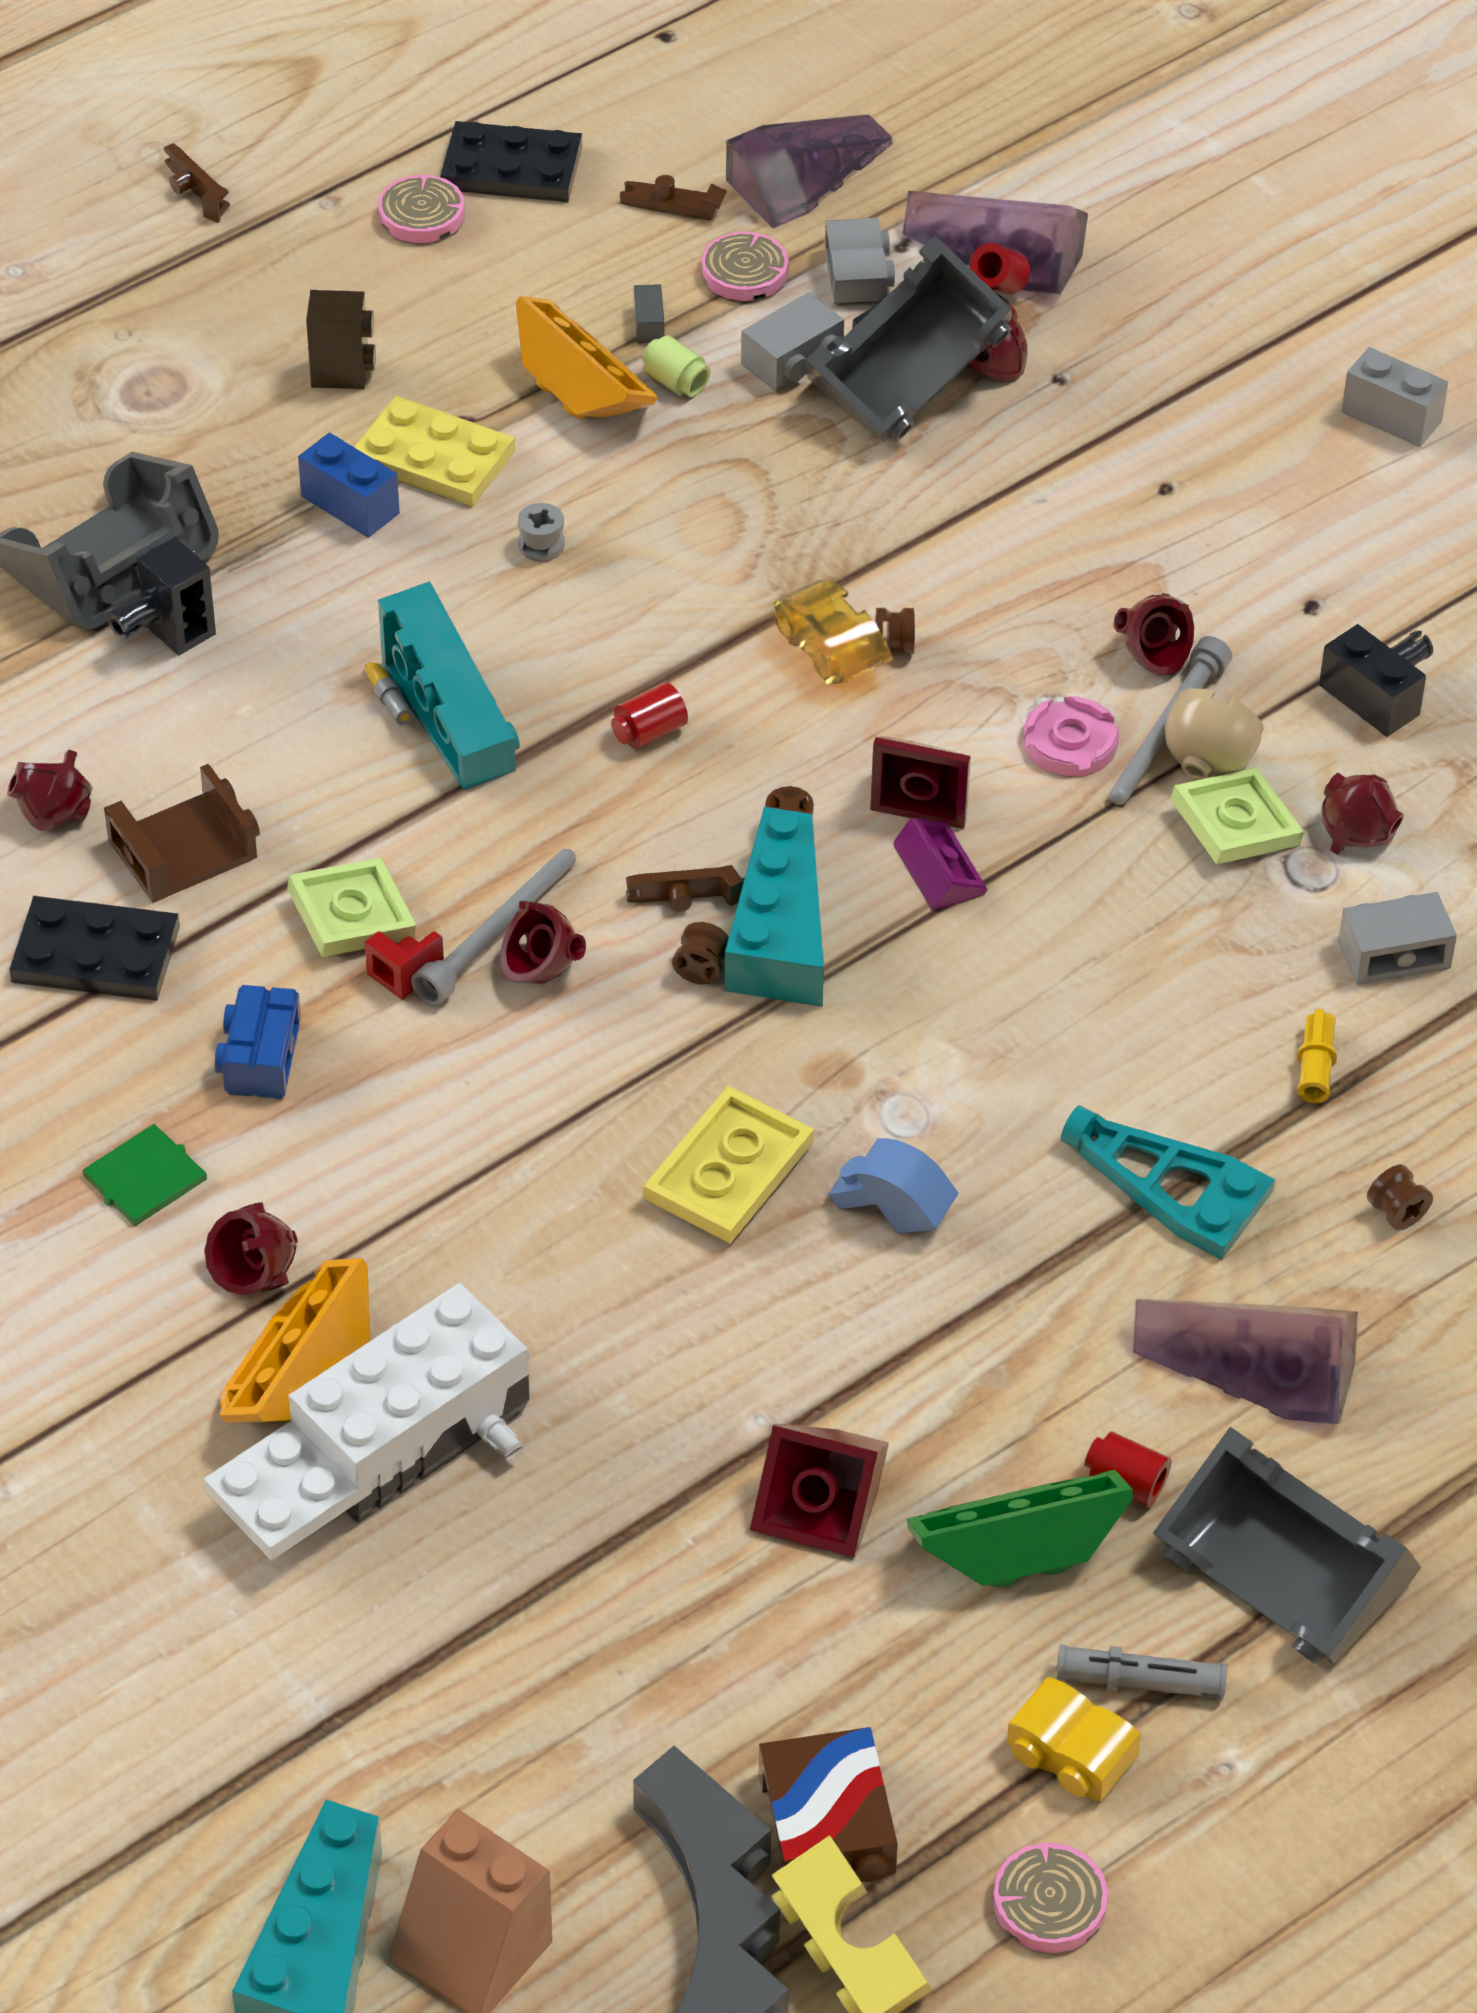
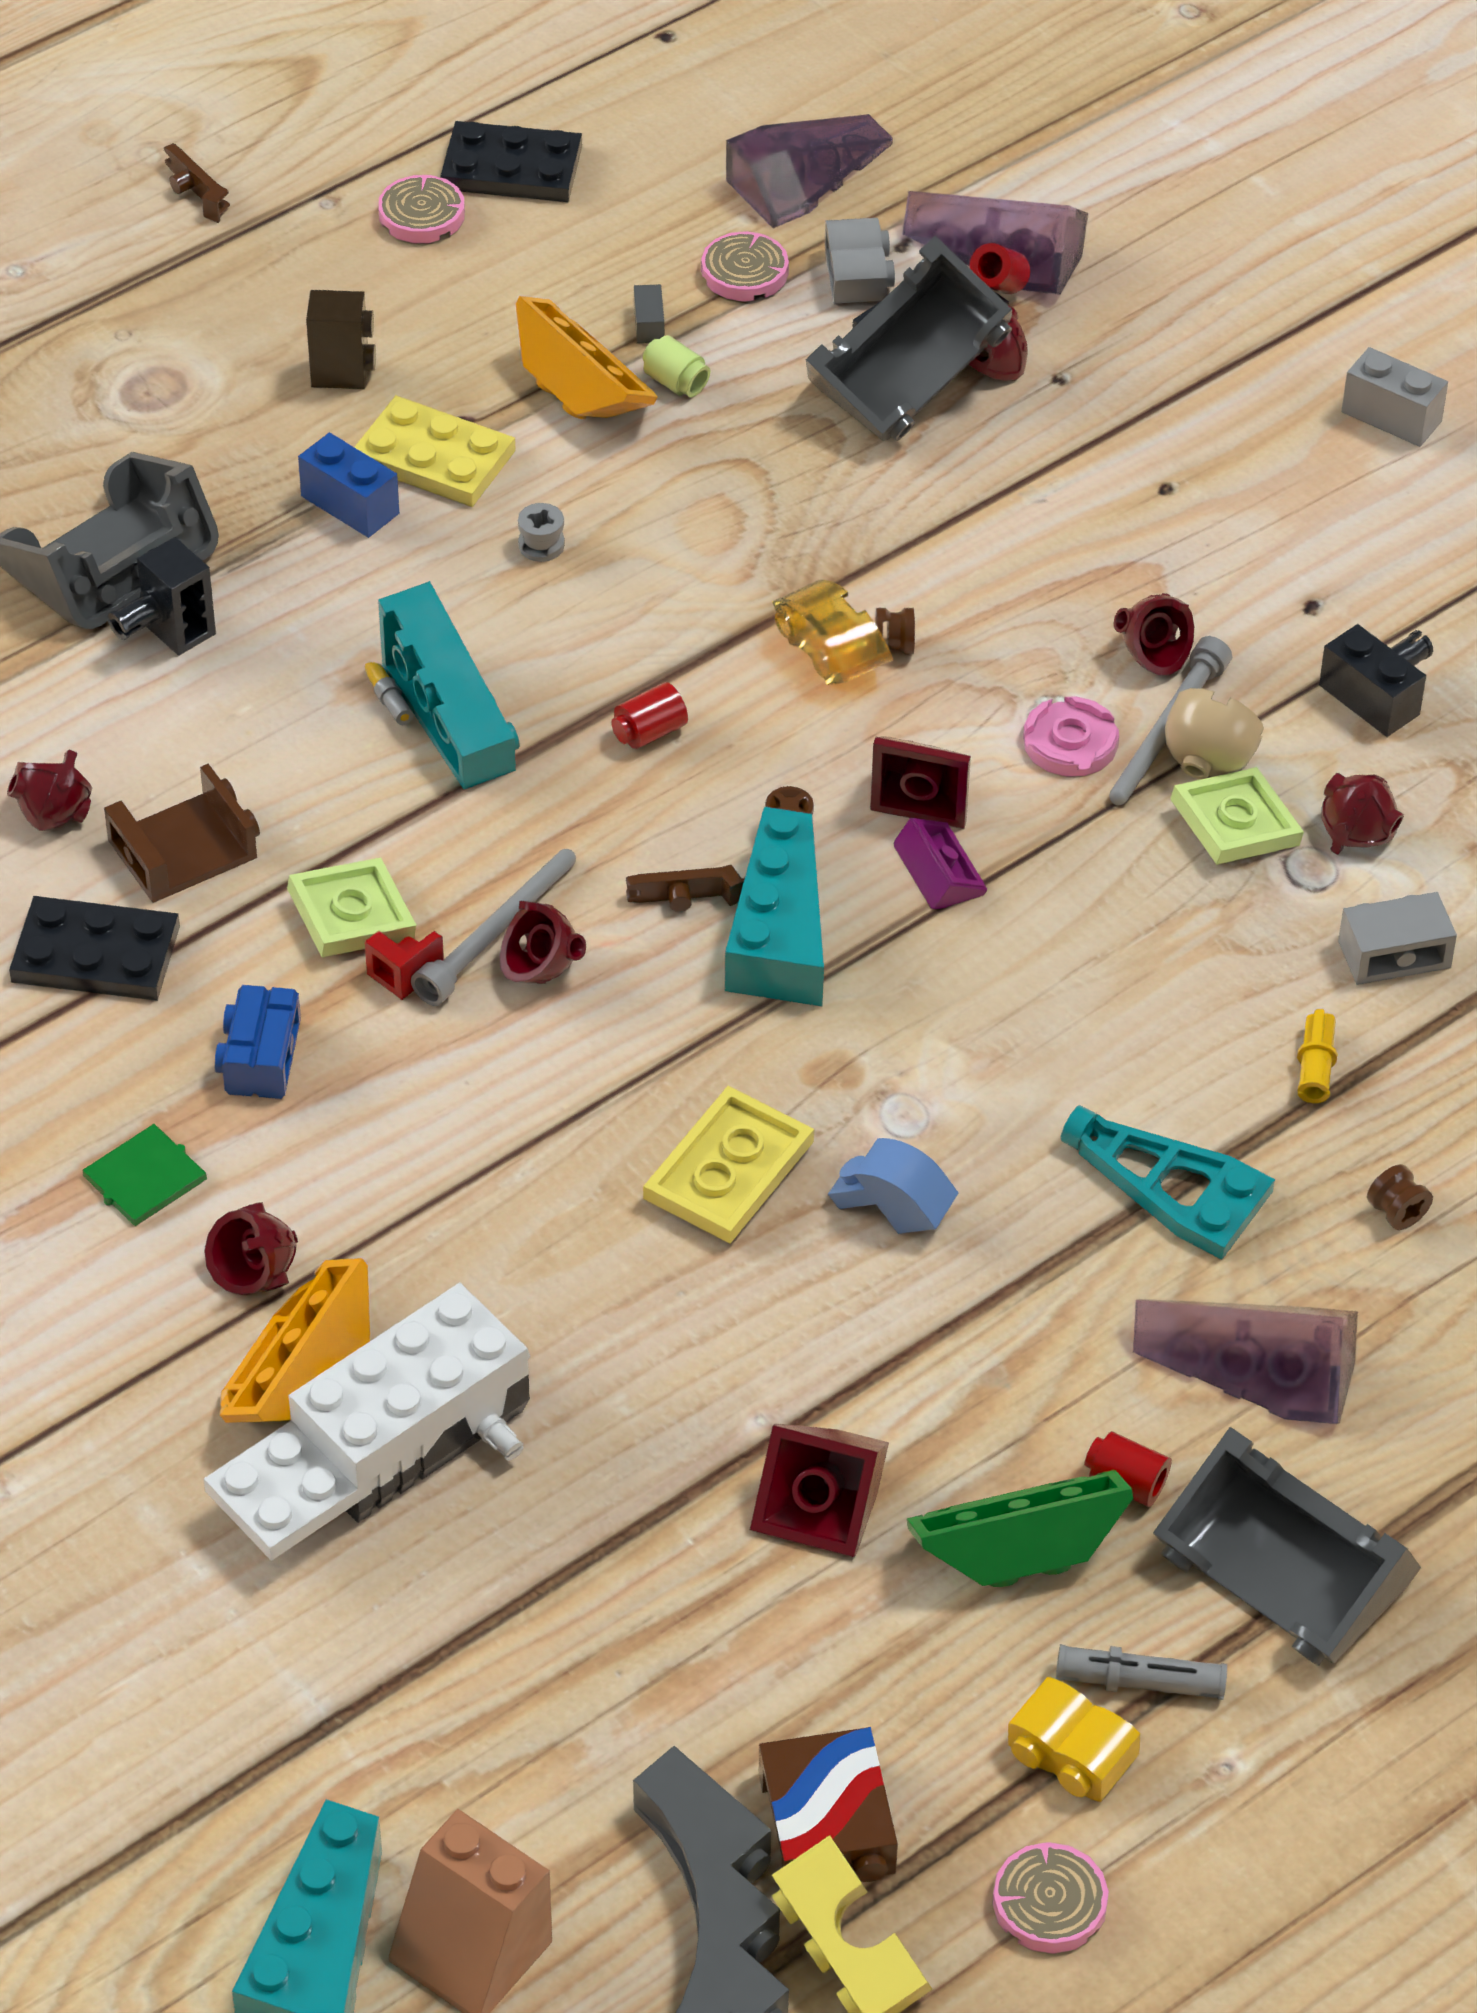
(667, 198): reddish brown piece -> none
(700, 953): reddish brown wheel -> none
(781, 342): light grey brick -> none

